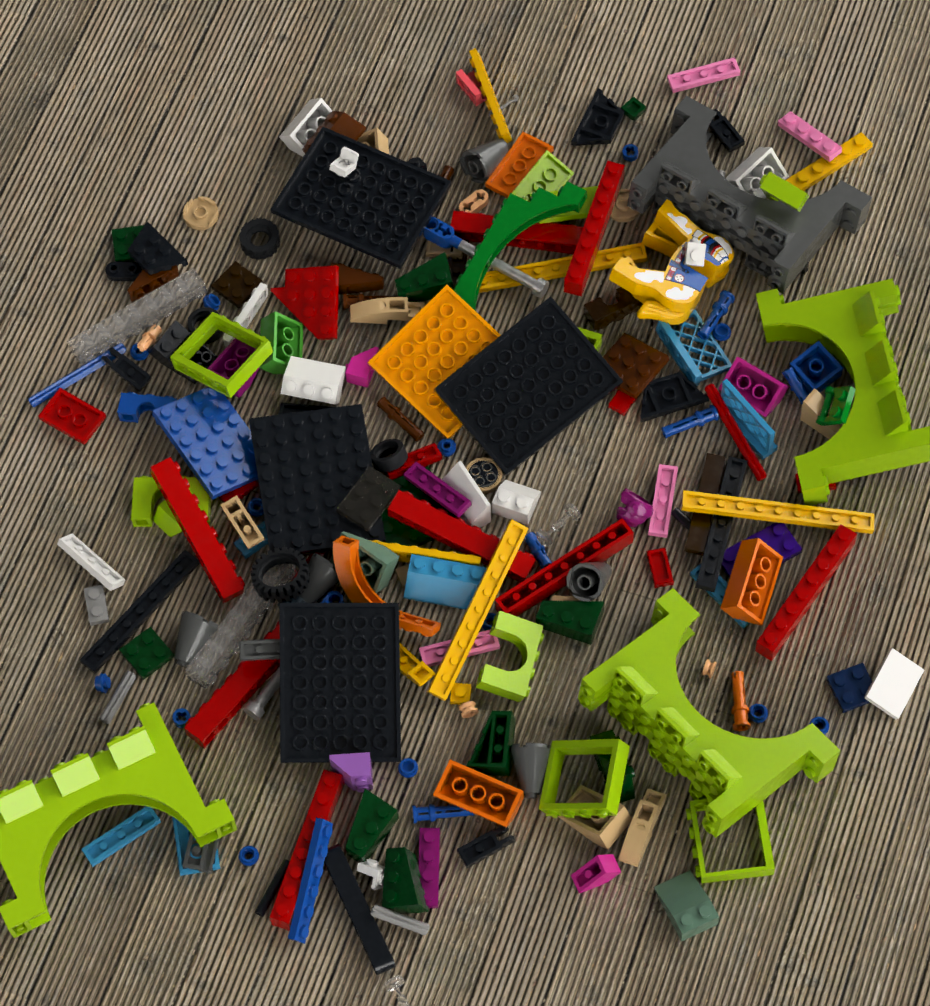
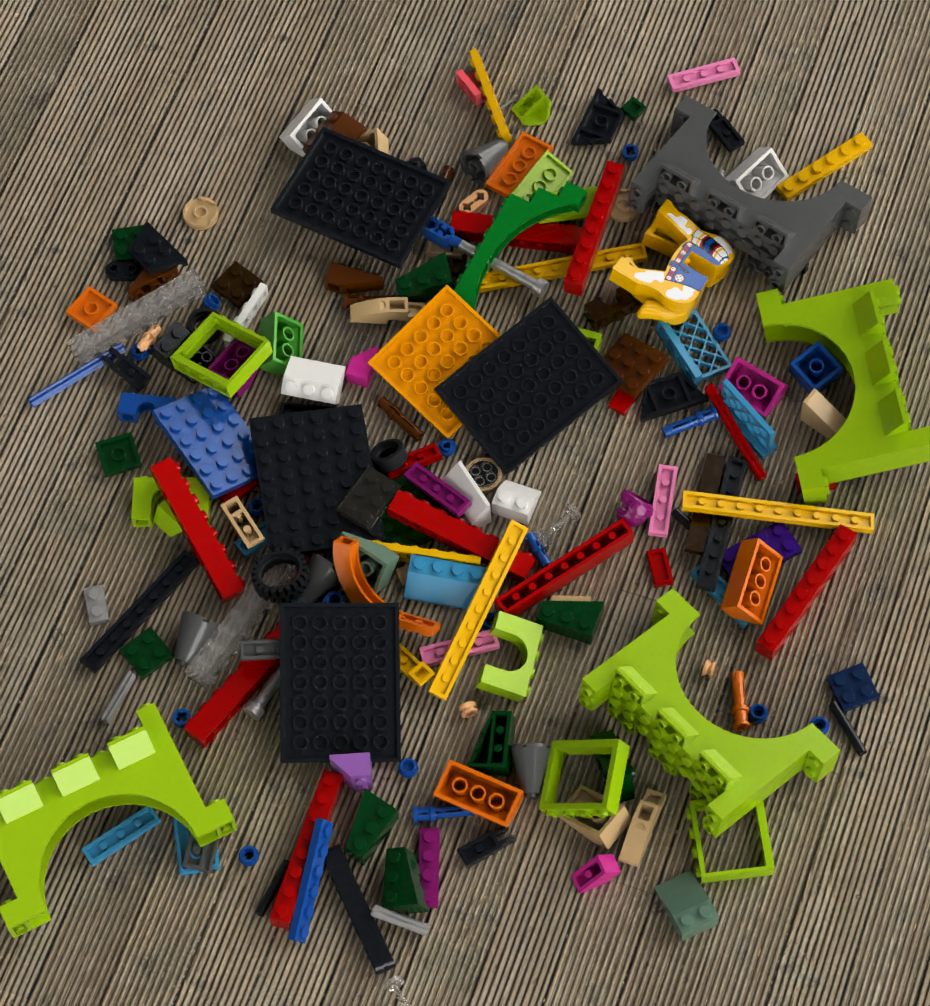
(72, 416): red plate -> none
(91, 308): none -> orange plate
(91, 562): white plate -> none
(102, 683): blue plate -> none
(118, 454): none -> dark green plate
(253, 227): black tyre -> none
(312, 298): red wing -> none
(345, 163): white bracket -> none
(373, 869): white bracket -> none
(460, 693): yellow plate -> none
(533, 107): none -> lime slope
(588, 579): dark grey cone -> none
(694, 253): white bracket -> none
(719, 309): blue pin -> none
(781, 190): lime arch -> none
(795, 383): blue pin -> none
(810, 136): bright pink plate -> none
(840, 407): green plate -> none
(847, 728): none -> black piece
(894, 683): white tile -> none

